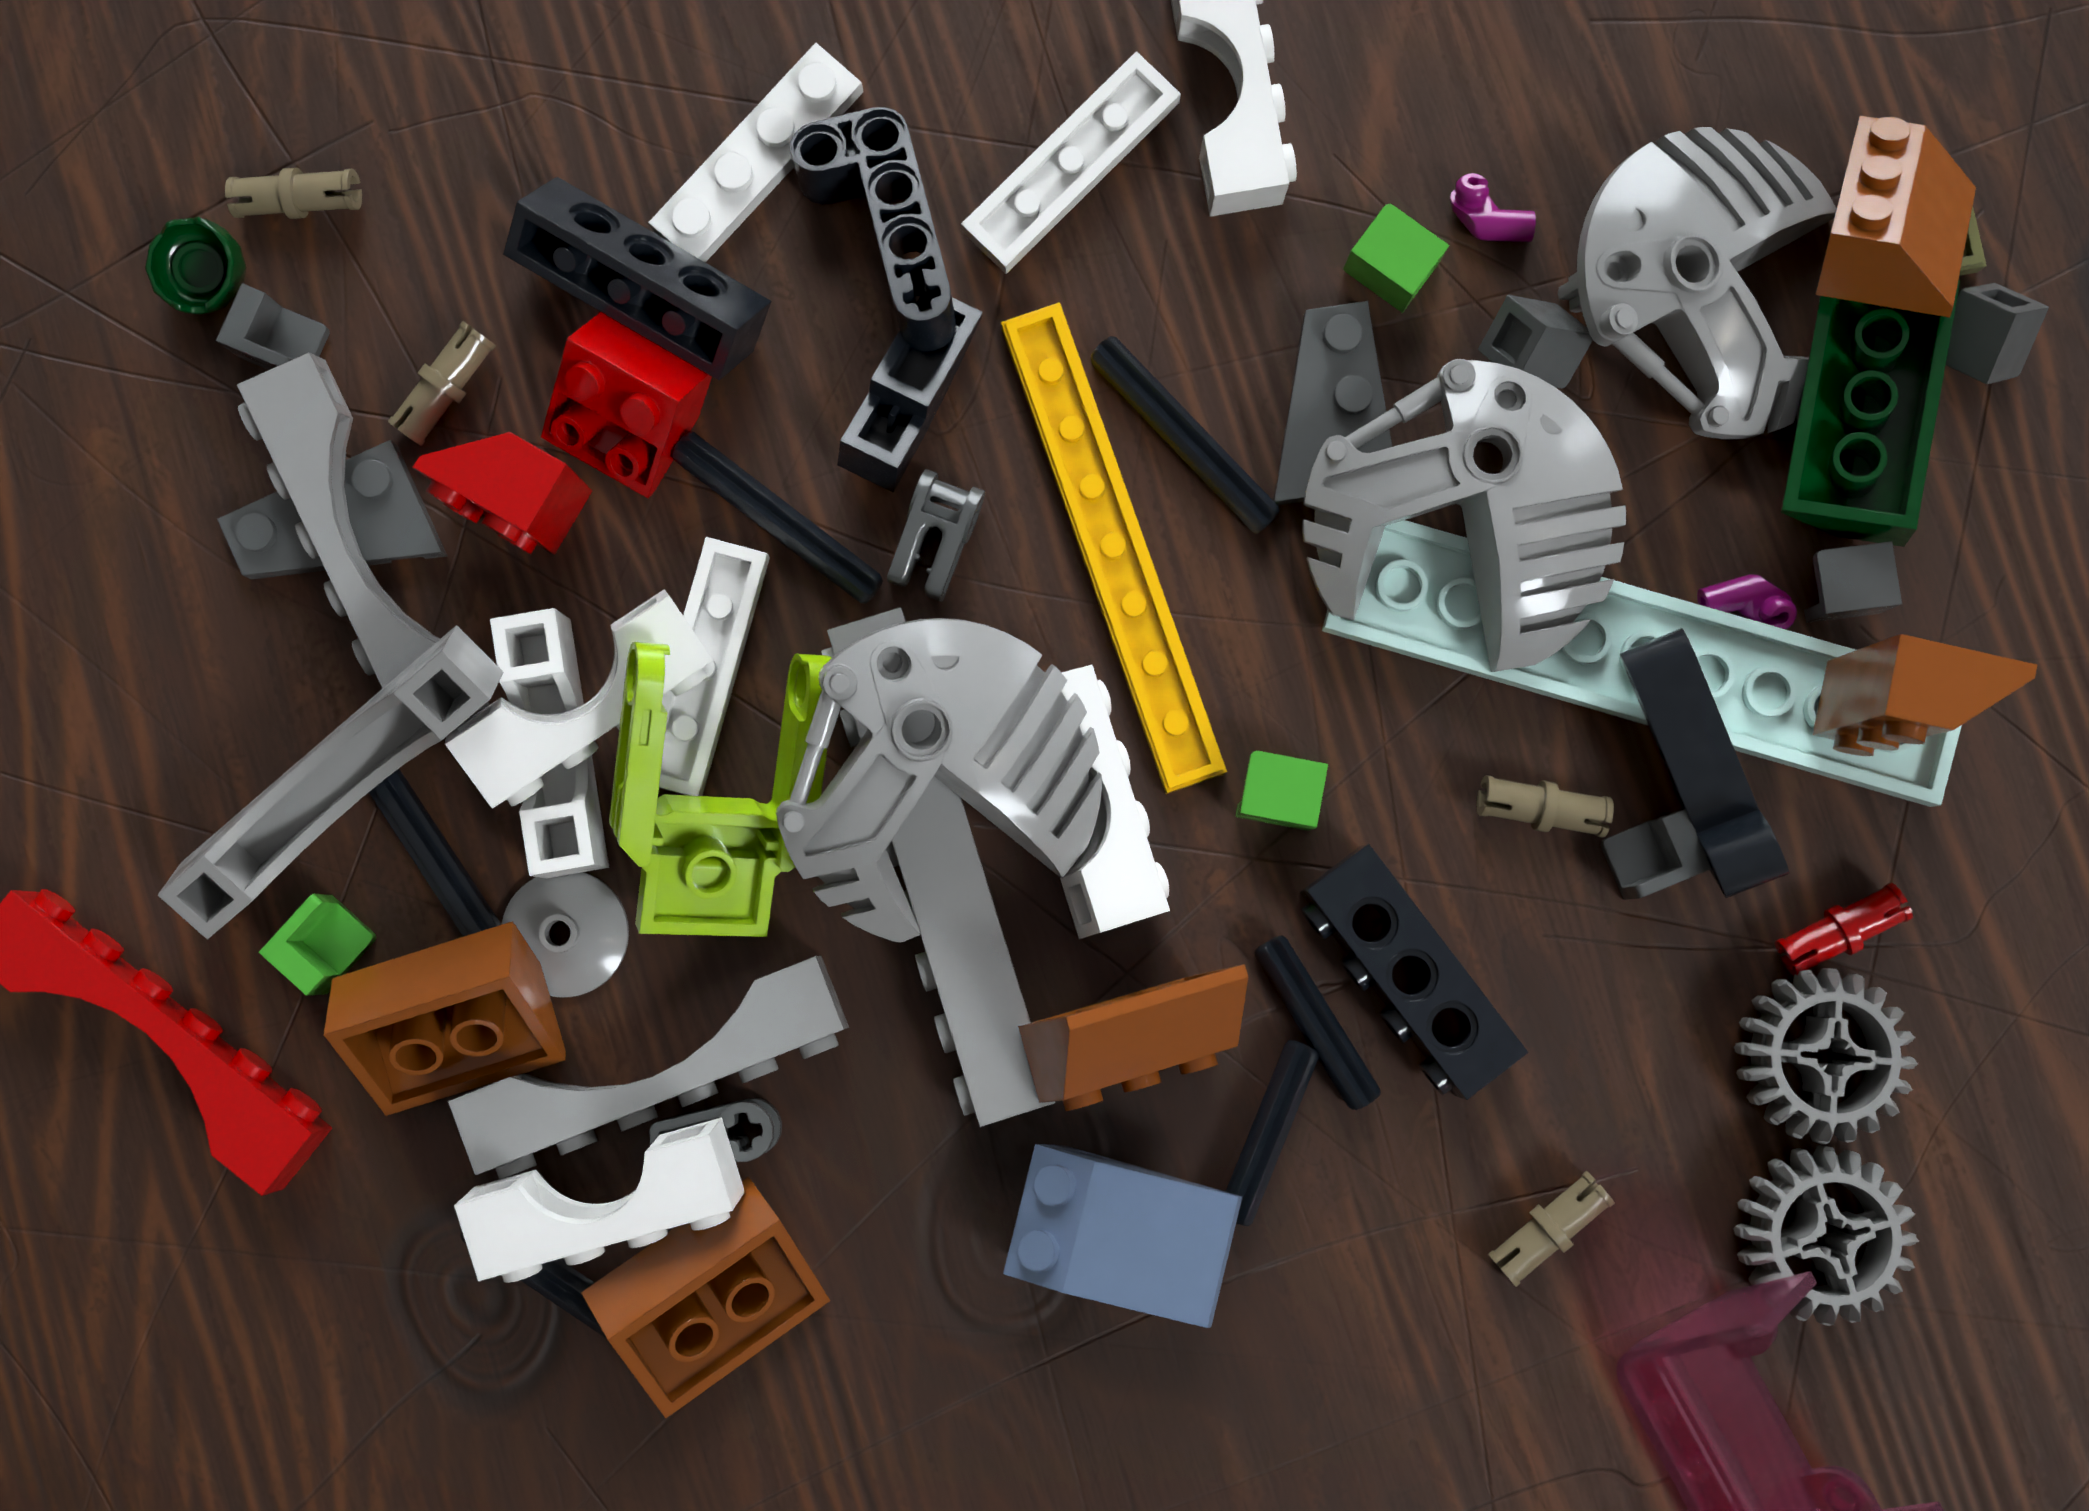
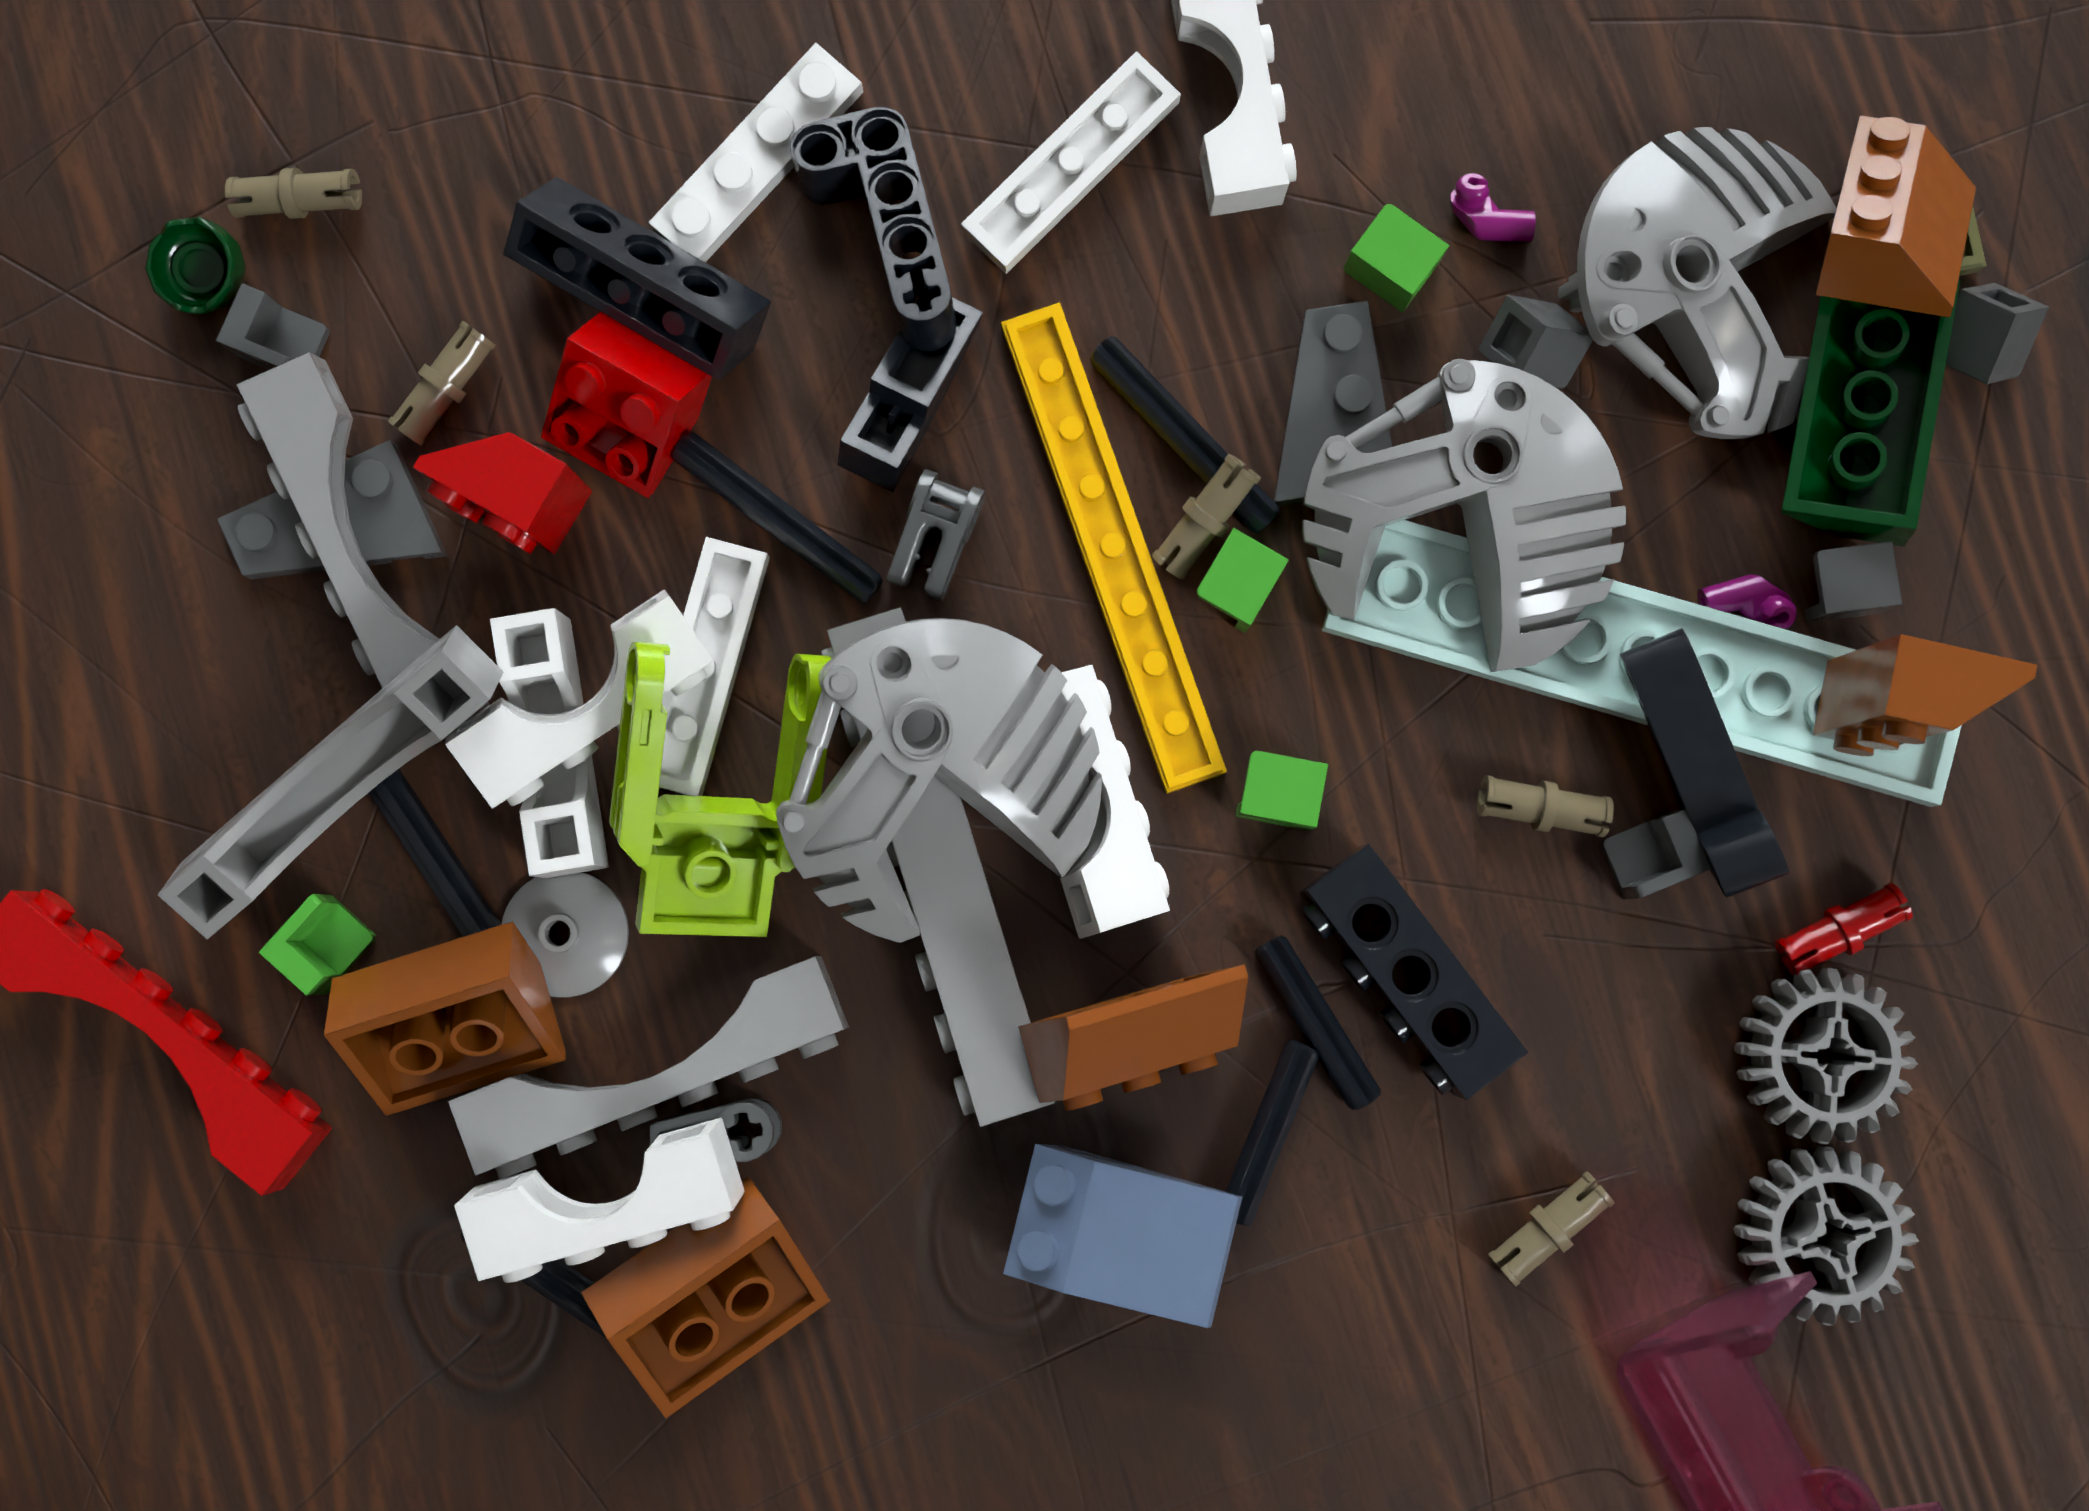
(1206, 516): none -> dark tan pin
(1241, 578): none -> bright green panel

